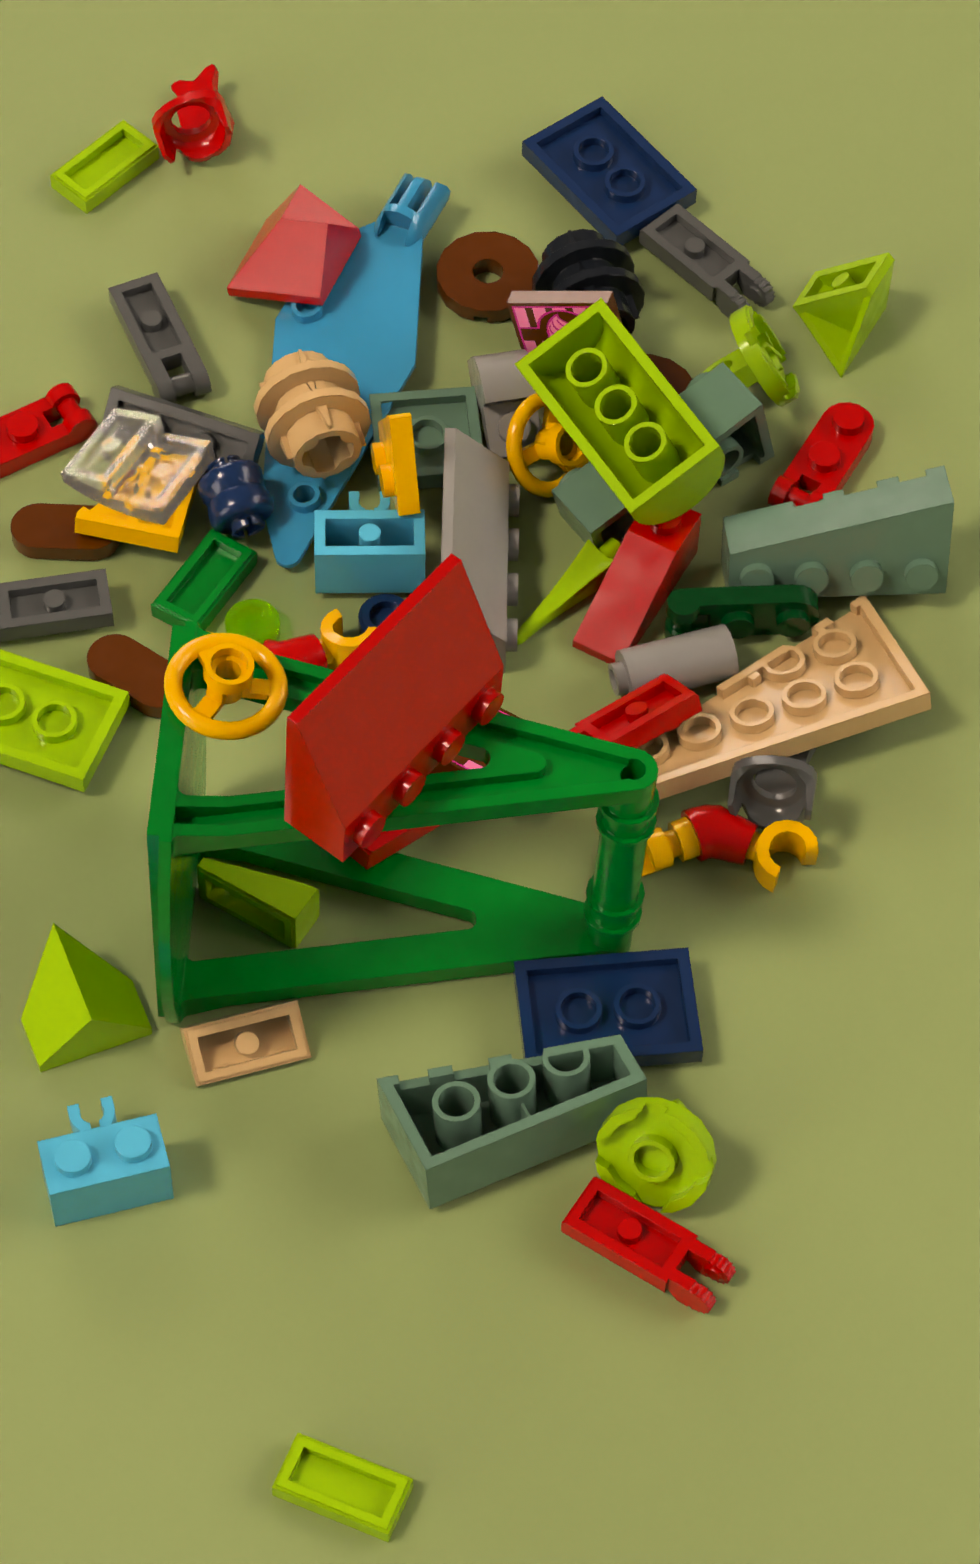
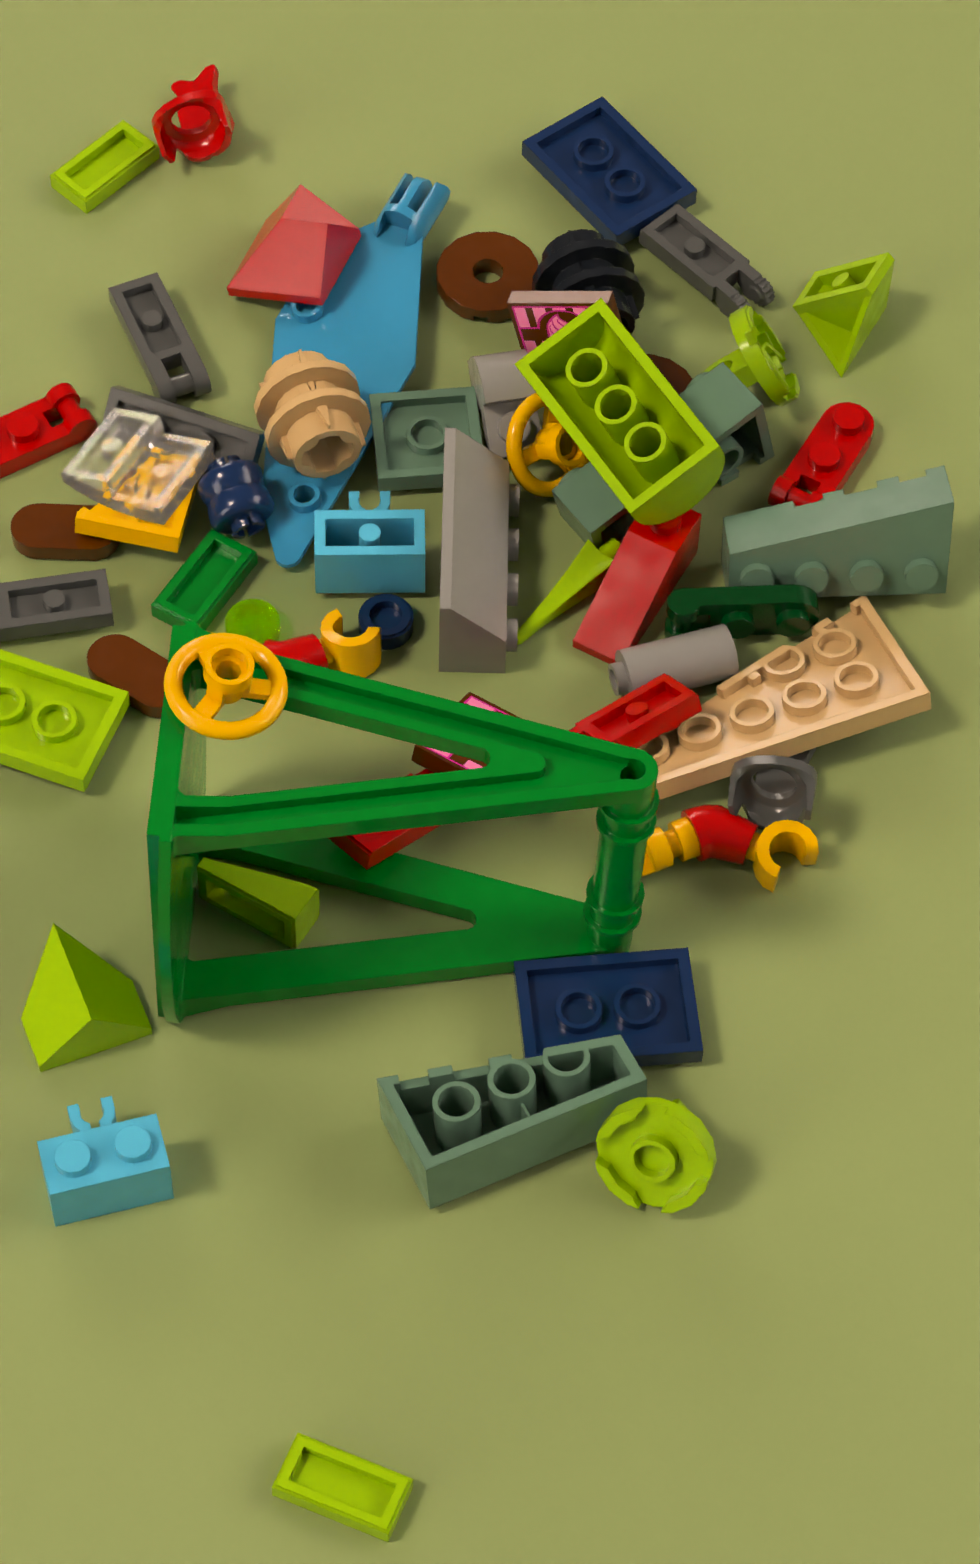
(245, 1042): tan slope -> none
(391, 714): red slope -> none
(396, 463): yellow wing -> none
(645, 1243): red hinge -> none

